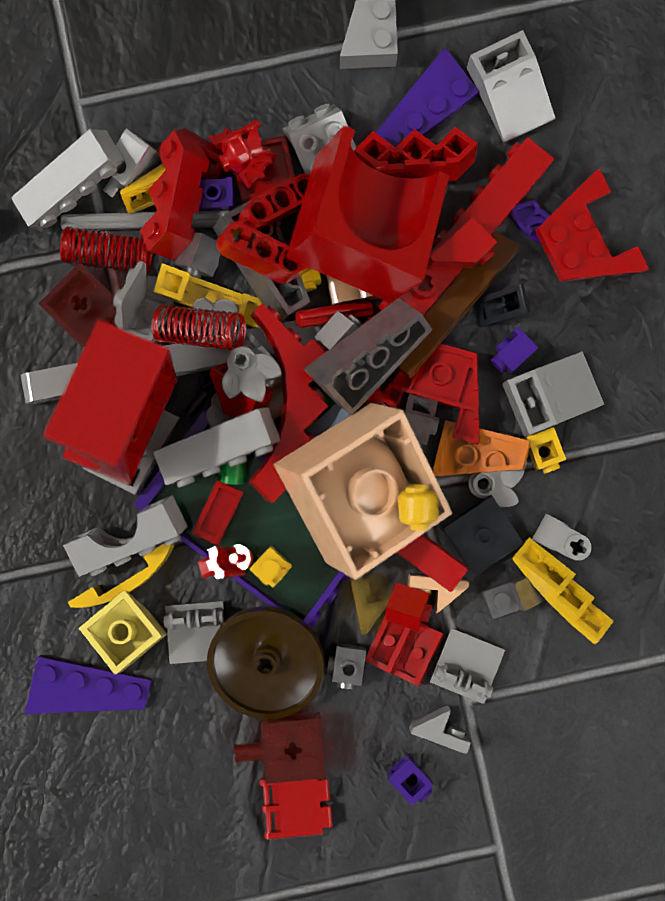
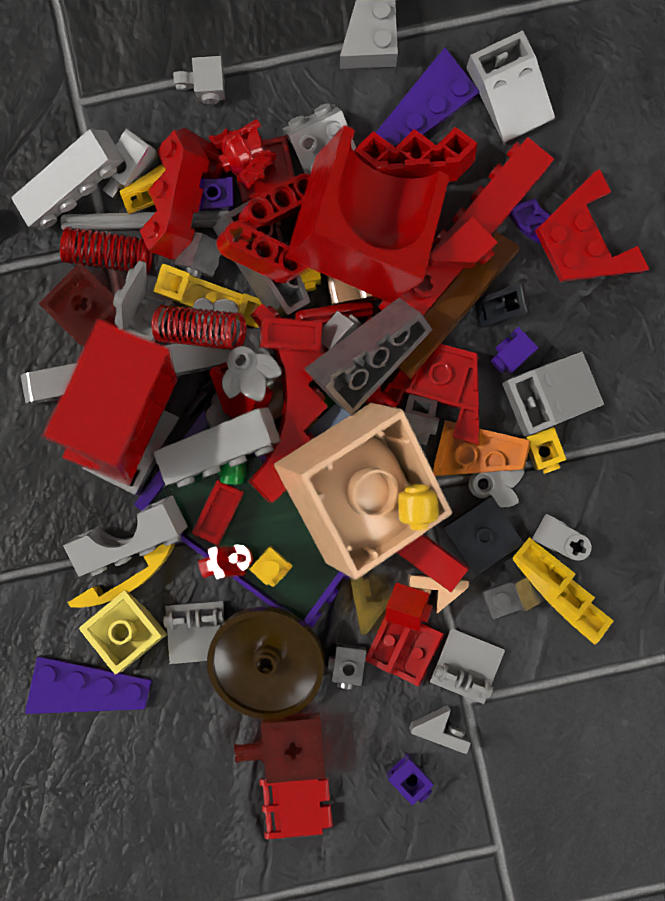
(205, 79): none -> light grey brick
(291, 334): none -> red tile

